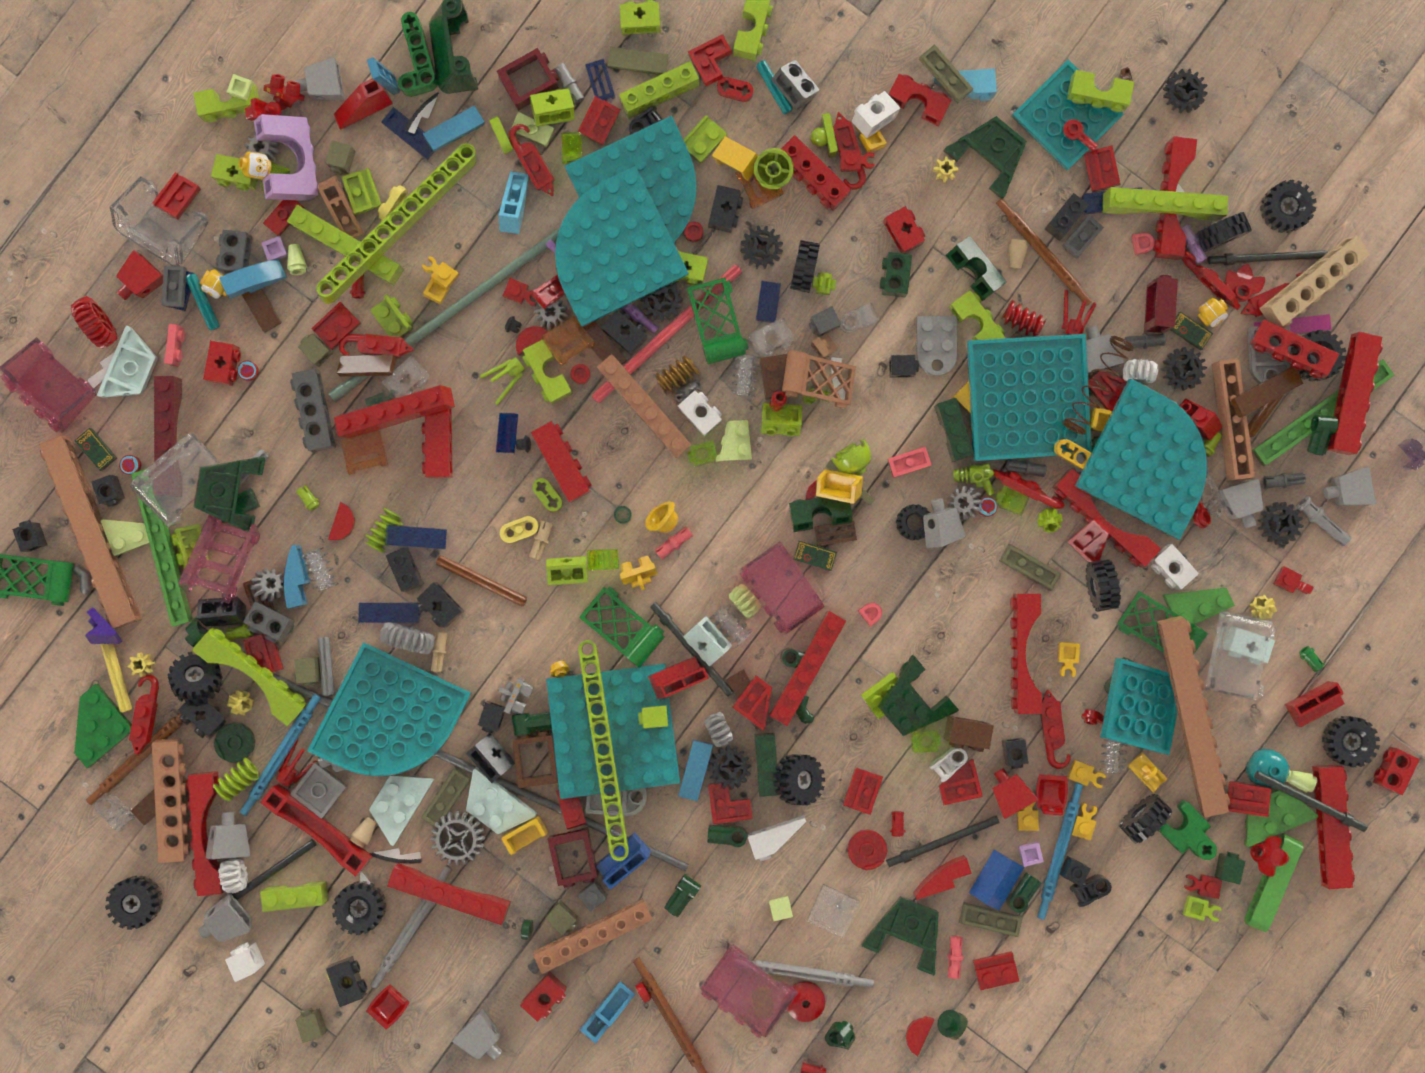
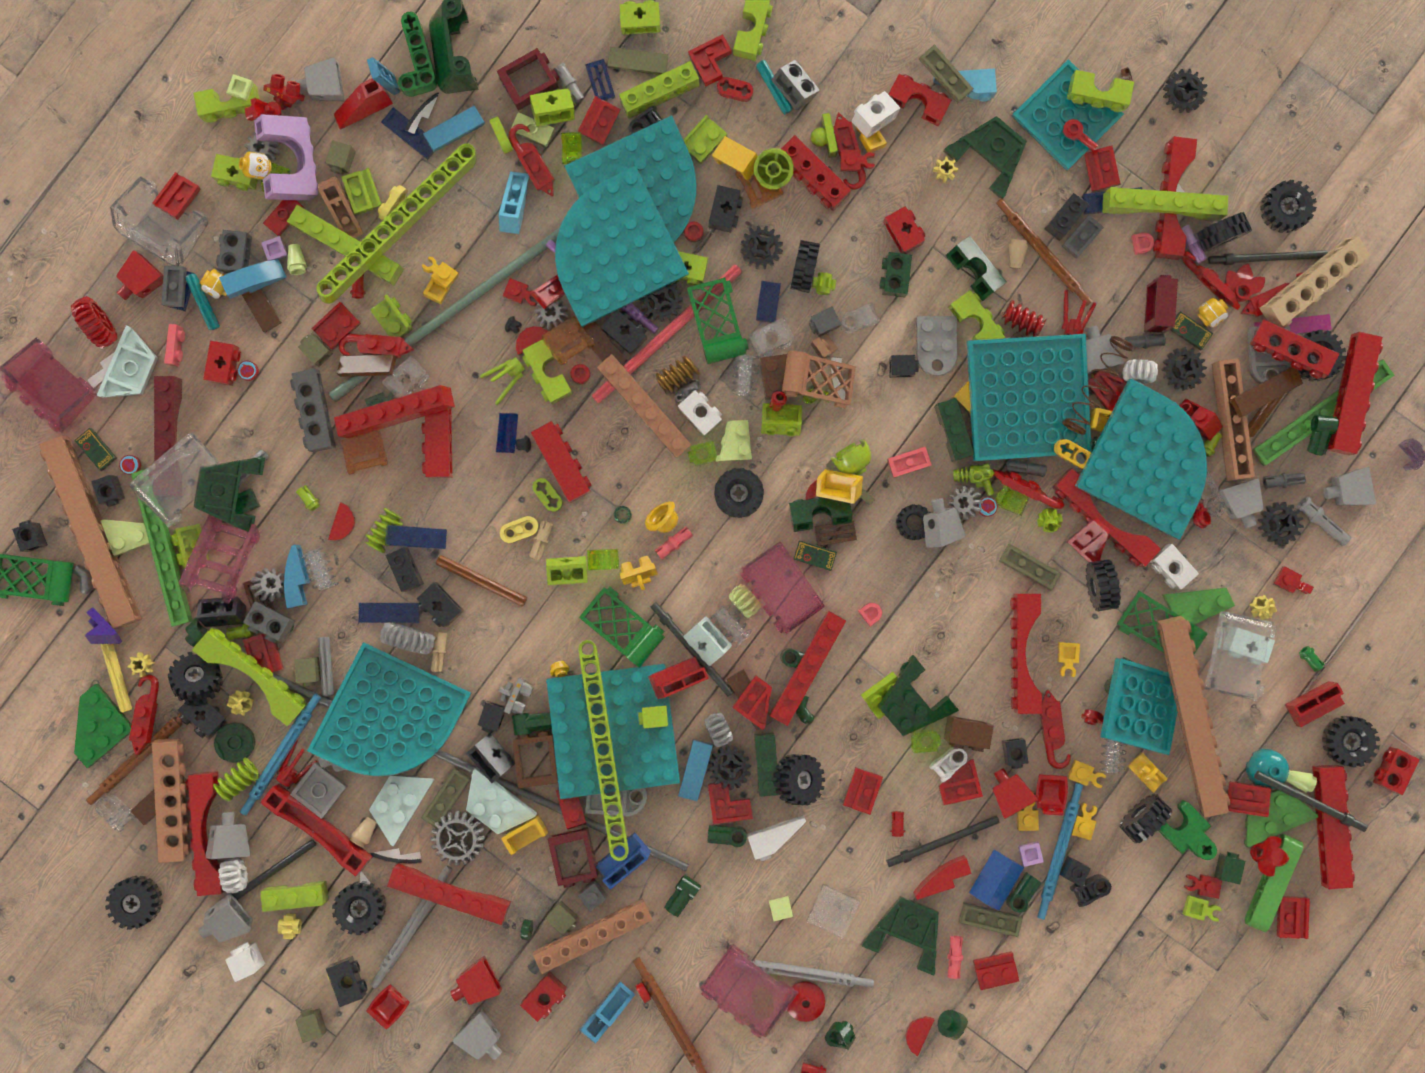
(289, 926): none -> light yellow gear
(477, 983): none -> red torso
(747, 482): none -> black bush
(867, 849): red tile -> none
(1293, 917): none -> red plate

